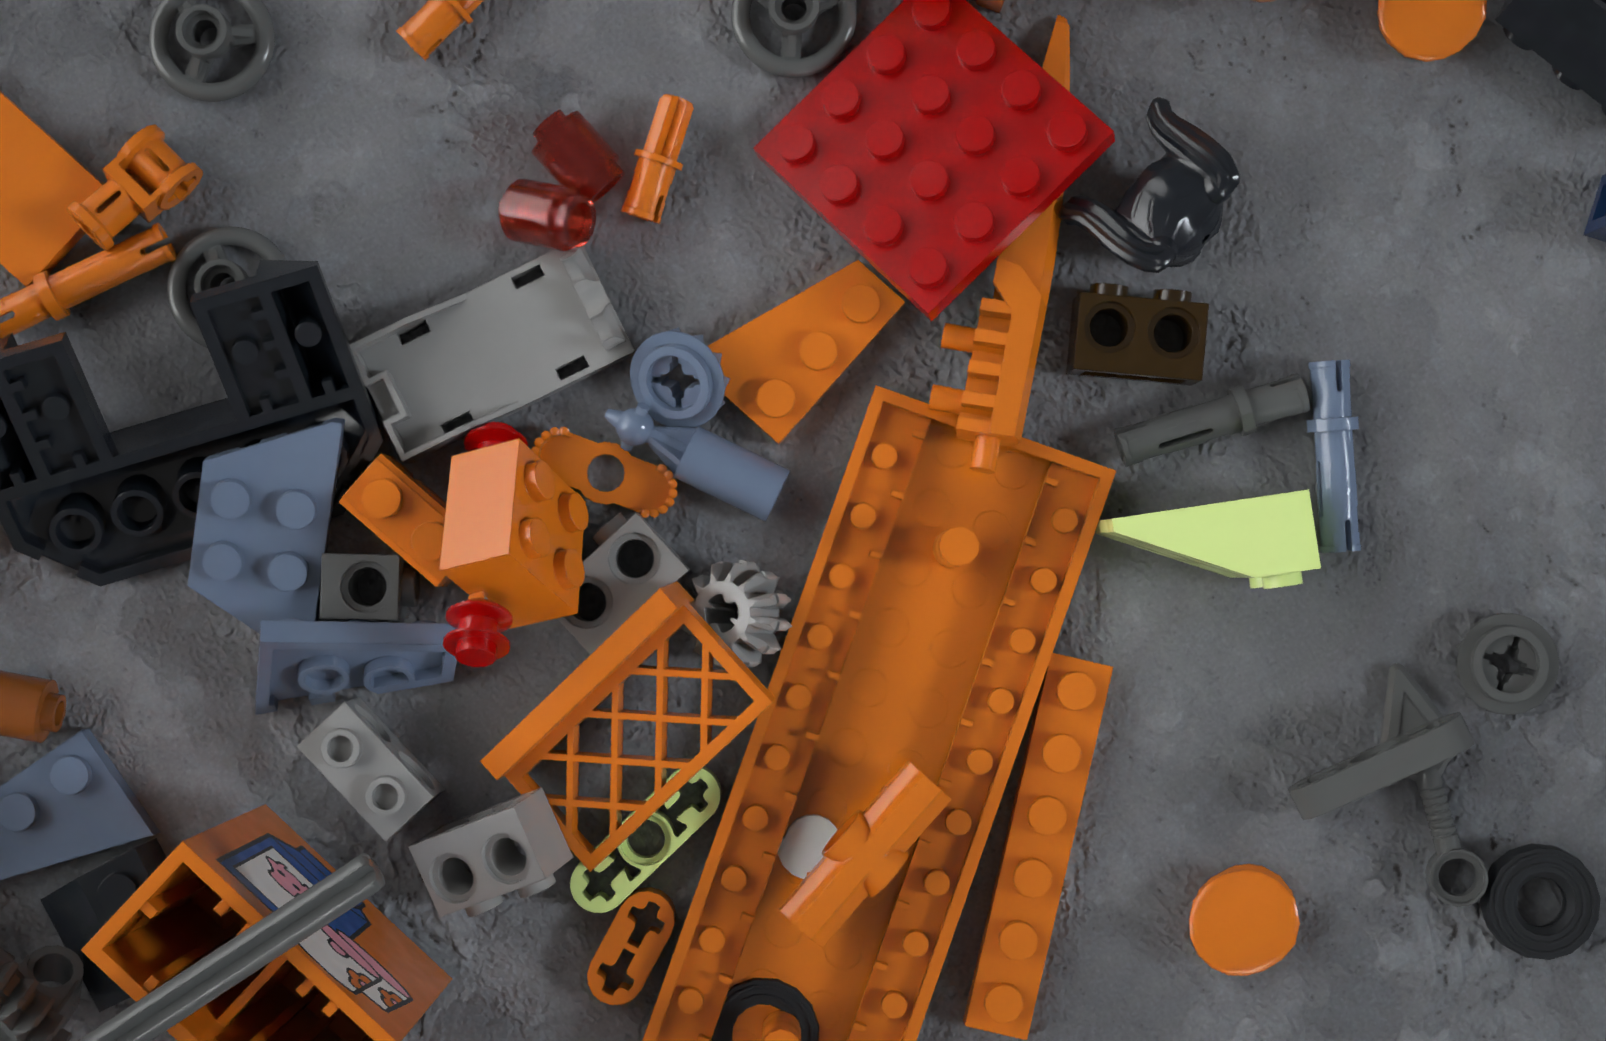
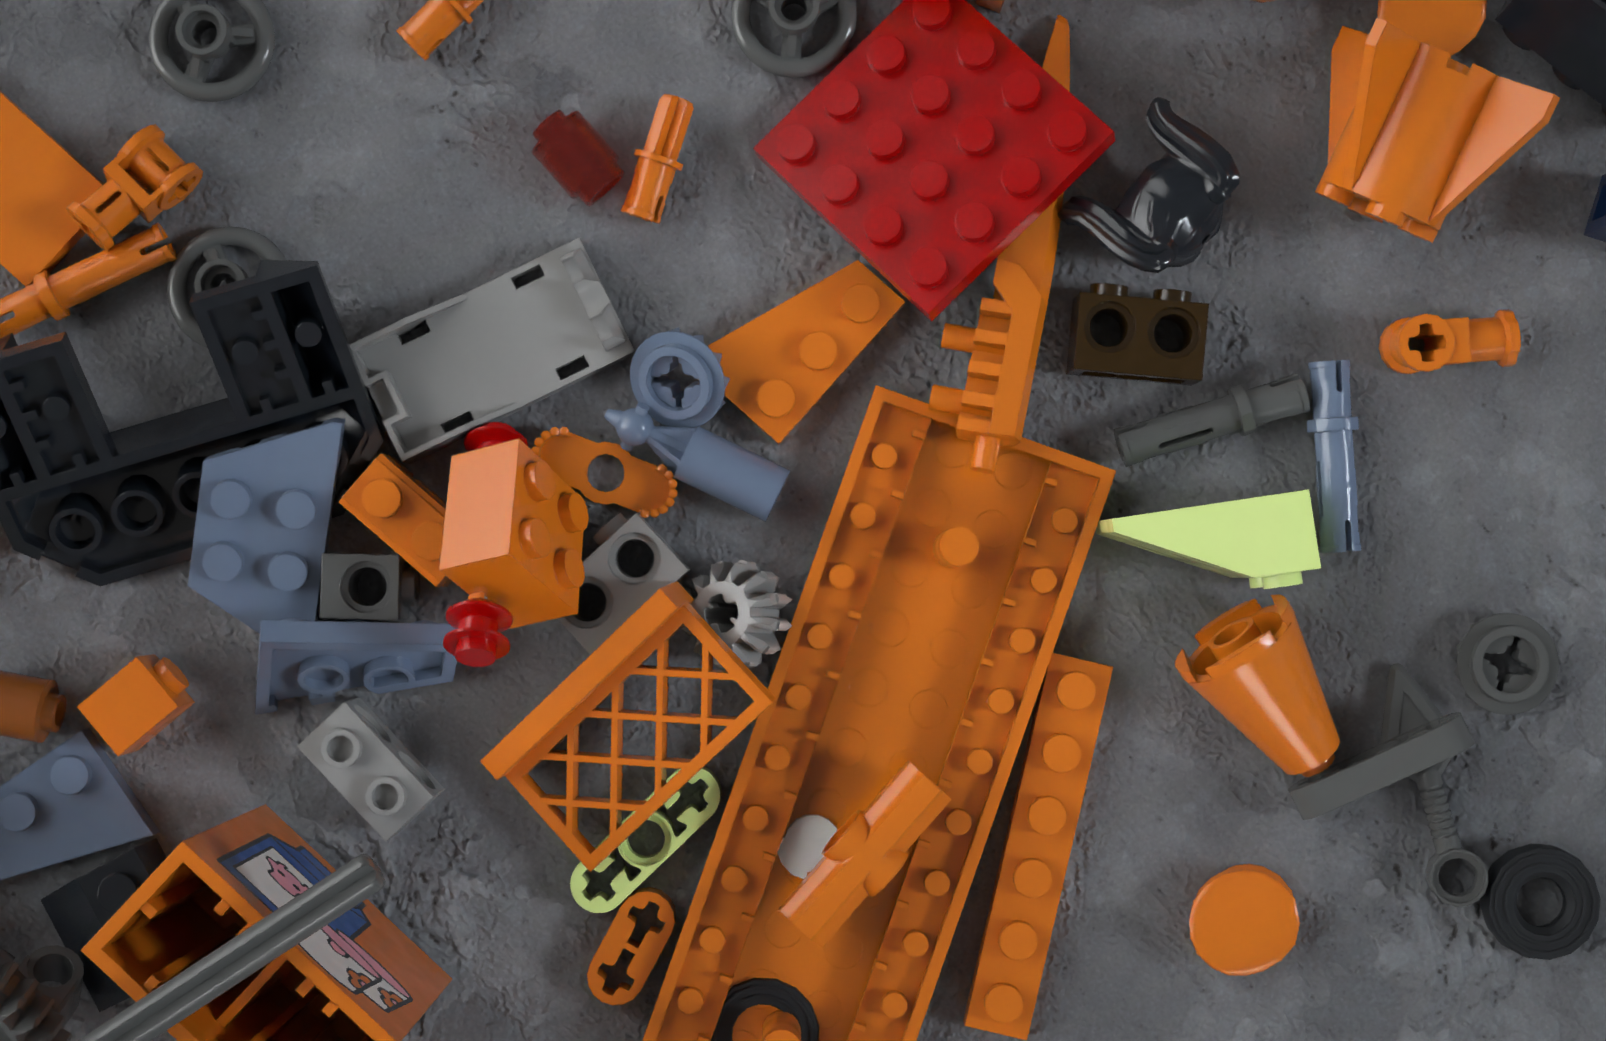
(137, 703): none -> orange brick
(488, 848): light grey brick -> none
(546, 215): clear red brick -> none
(1265, 684): none -> orange cone
(1418, 127): none -> orange brick
(1450, 341): none -> orange connector

